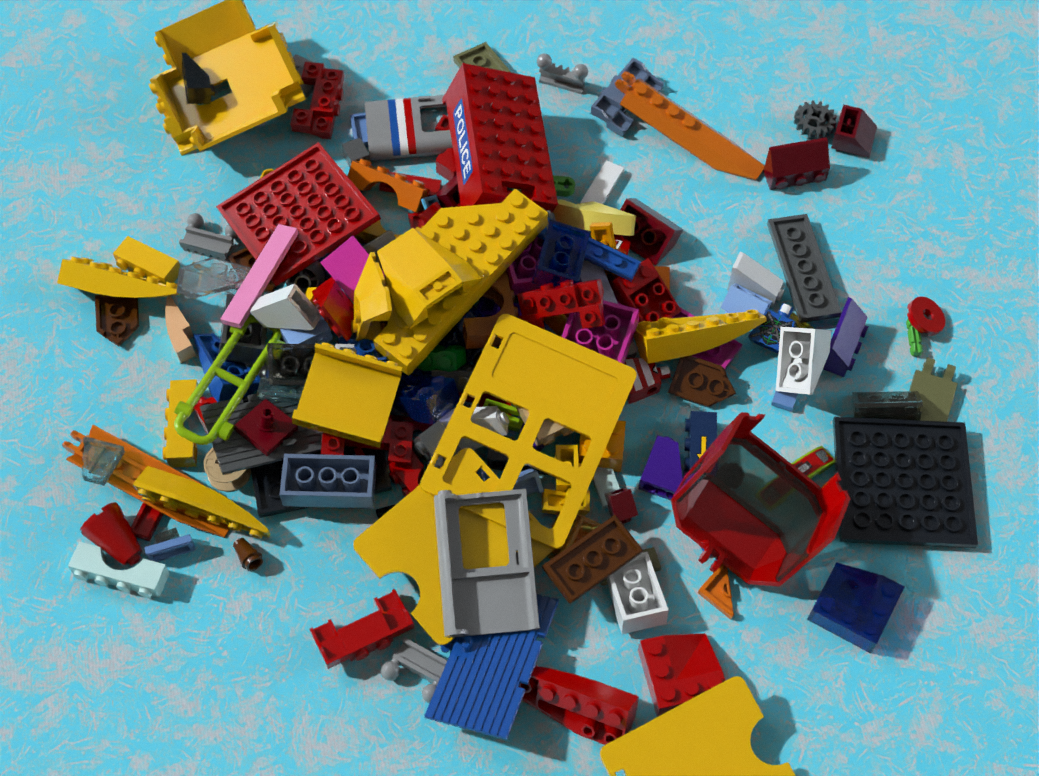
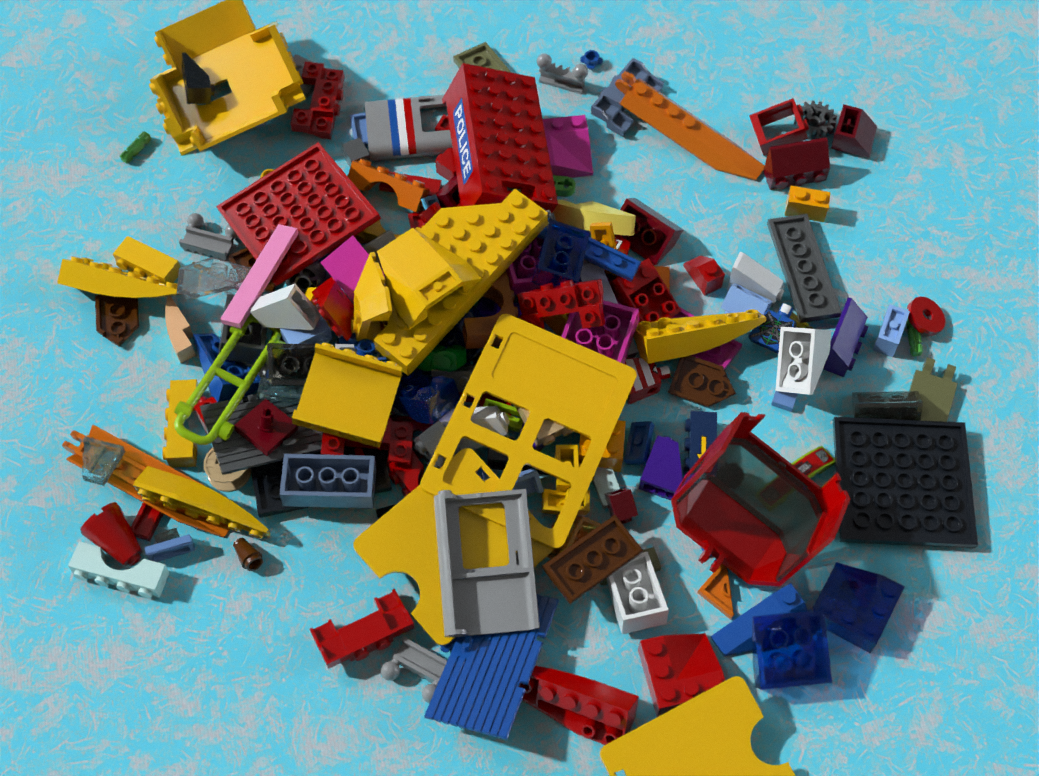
(135, 147): none -> bright green axle
(569, 146): none -> dark pink slope
(591, 59): none -> blue plate
(603, 183): white tile -> none
(639, 442): none -> blue plate
(705, 274): none -> red slope
(737, 635): none -> blue wedge
(774, 114): none -> red window
(790, 649): none -> clear blue slope
(807, 201): none -> light orange brick
(891, 330): none -> light blue panel

